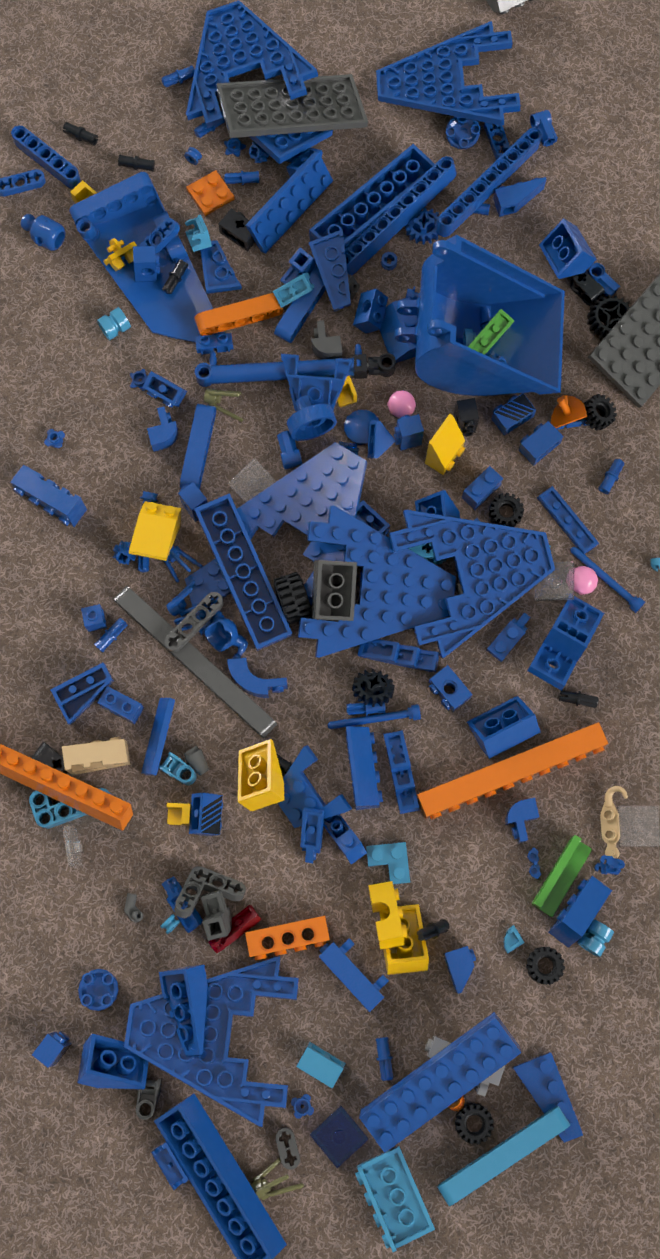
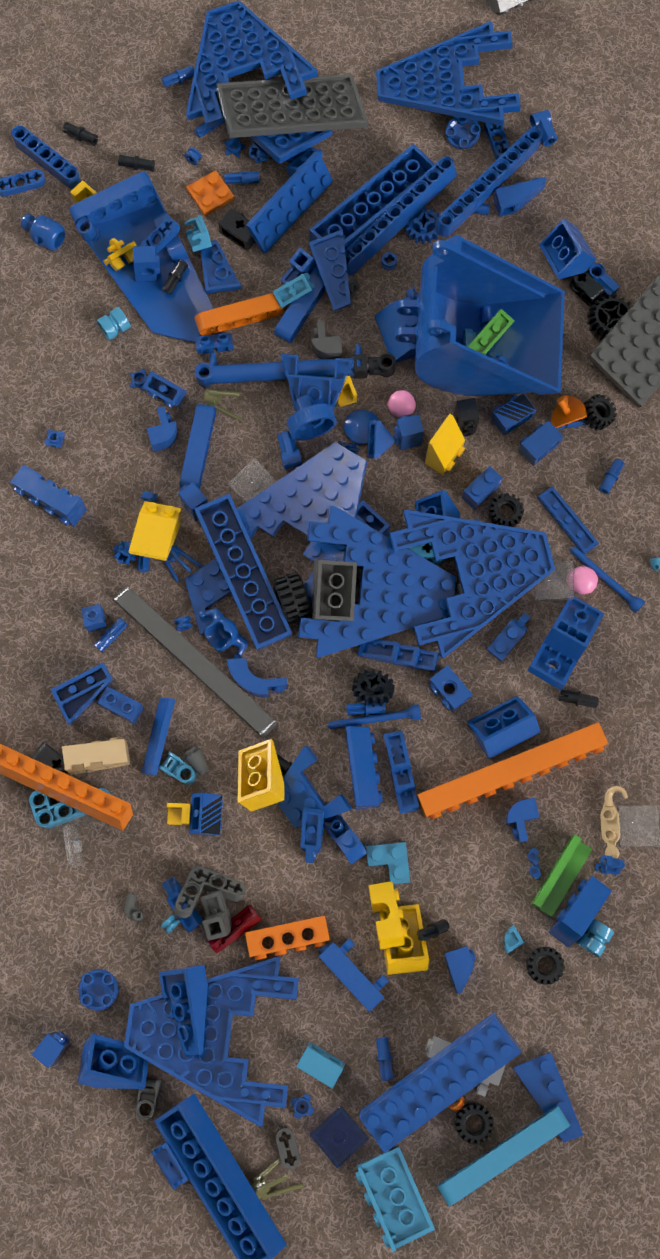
(178, 604): blue plant -> none
(192, 620): dark grey beam -> none
(370, 311): blue brick -> none

